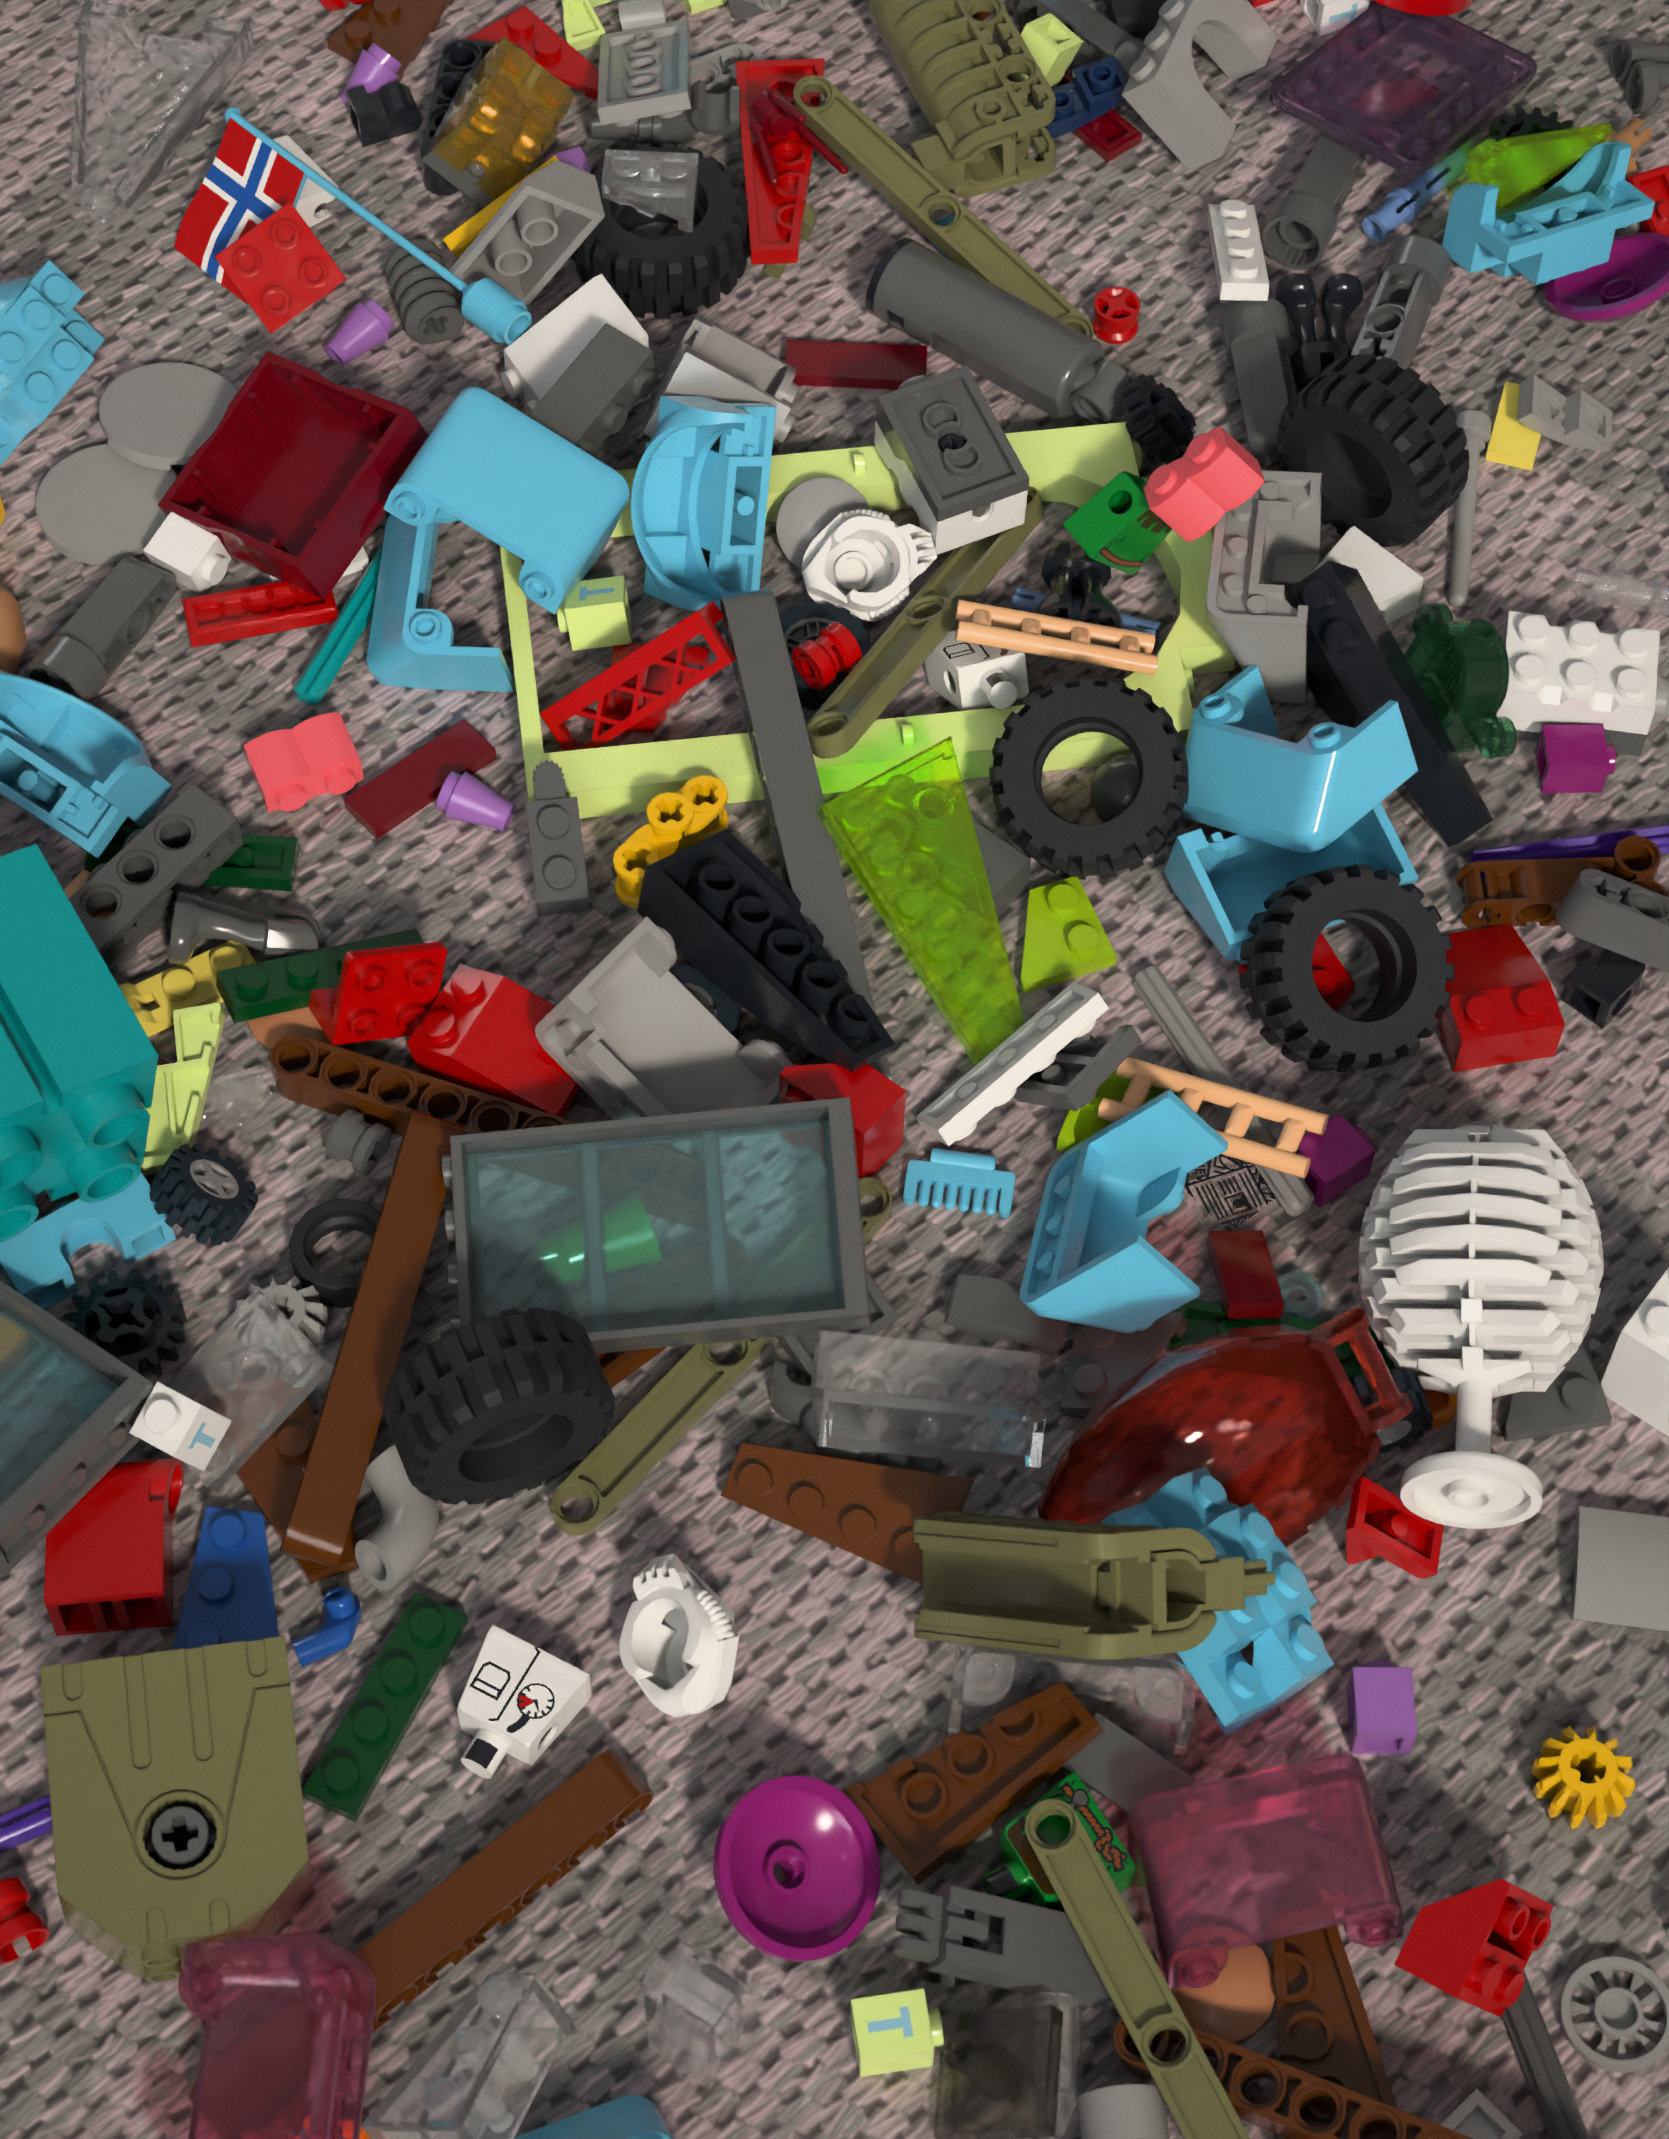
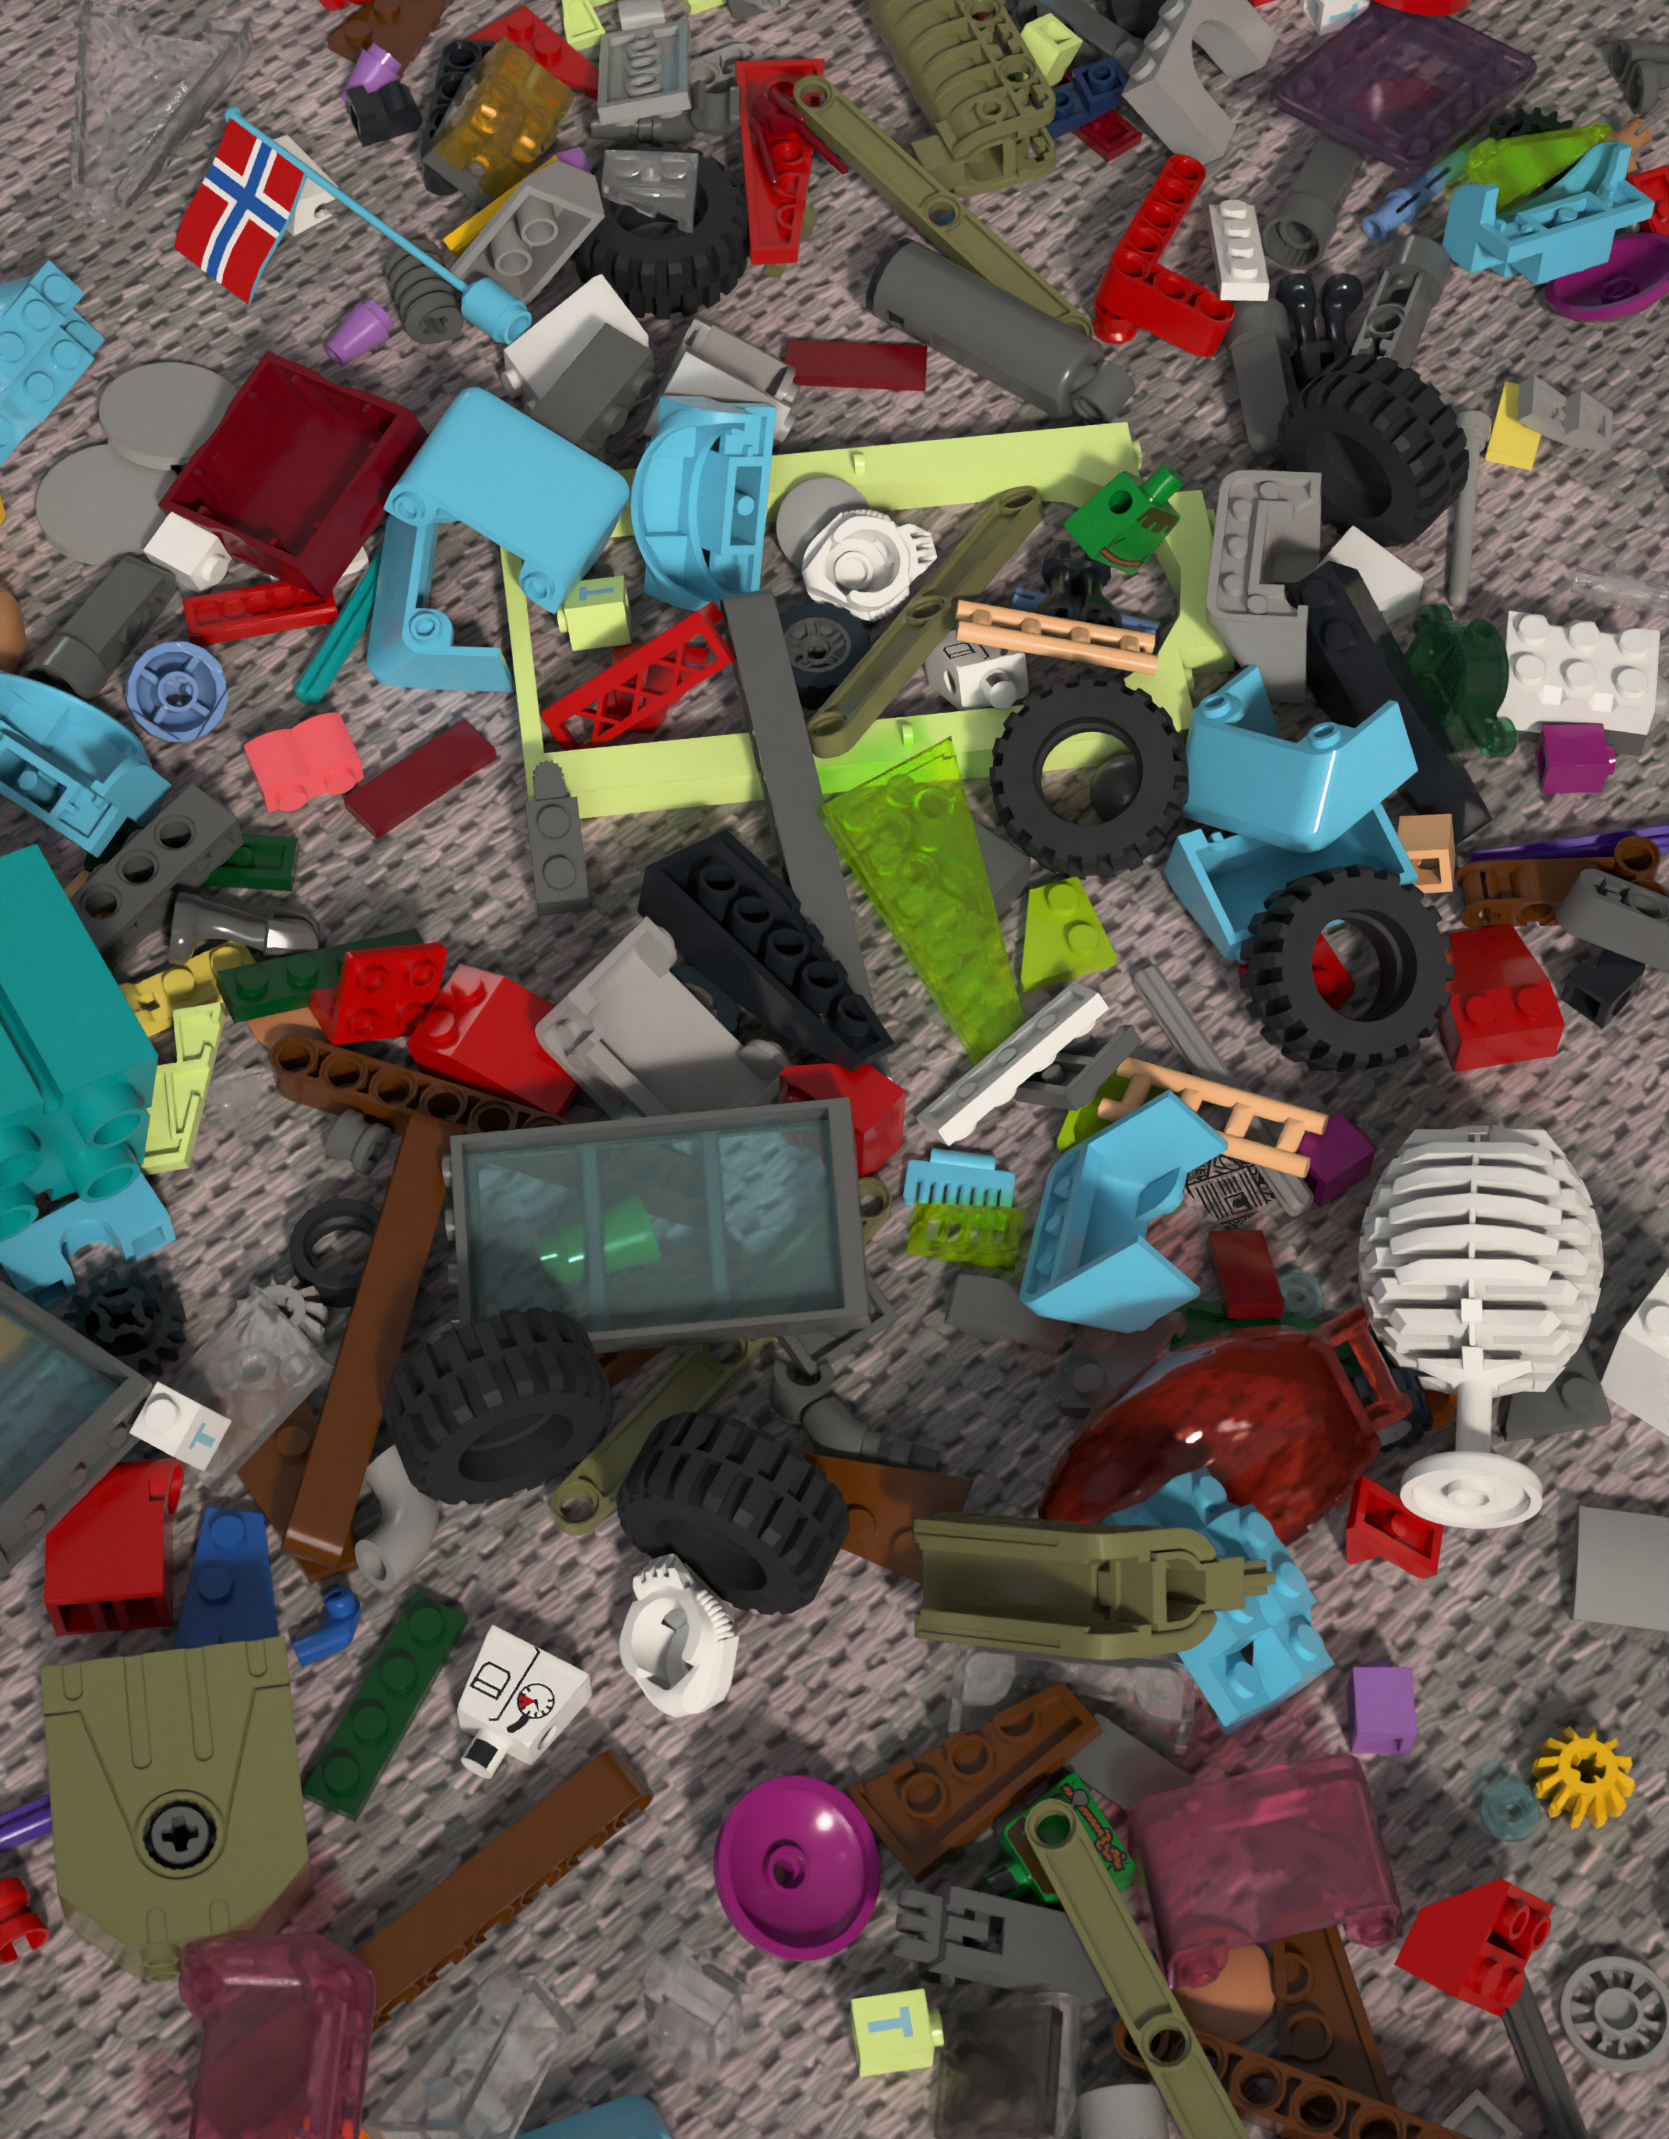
(176, 691): none -> medium blue cylinder
(203, 1194): black wheel -> none
(280, 268): red hinge -> none
(473, 802): medium lavender cone -> none
(674, 824): yellow axle -> none
(735, 1511): none -> black tyre
(826, 656): red wheel -> none
(926, 1399): clear slope -> none
(951, 458): dark grey piece -> none
(979, 1254): none -> clear neon green slope
(1152, 295): none -> red beam
(1157, 419): black gear -> none
(1203, 484): coral brick -> none
(1430, 849): none -> light nougat brick
(1522, 1800): none -> clear light blue plate

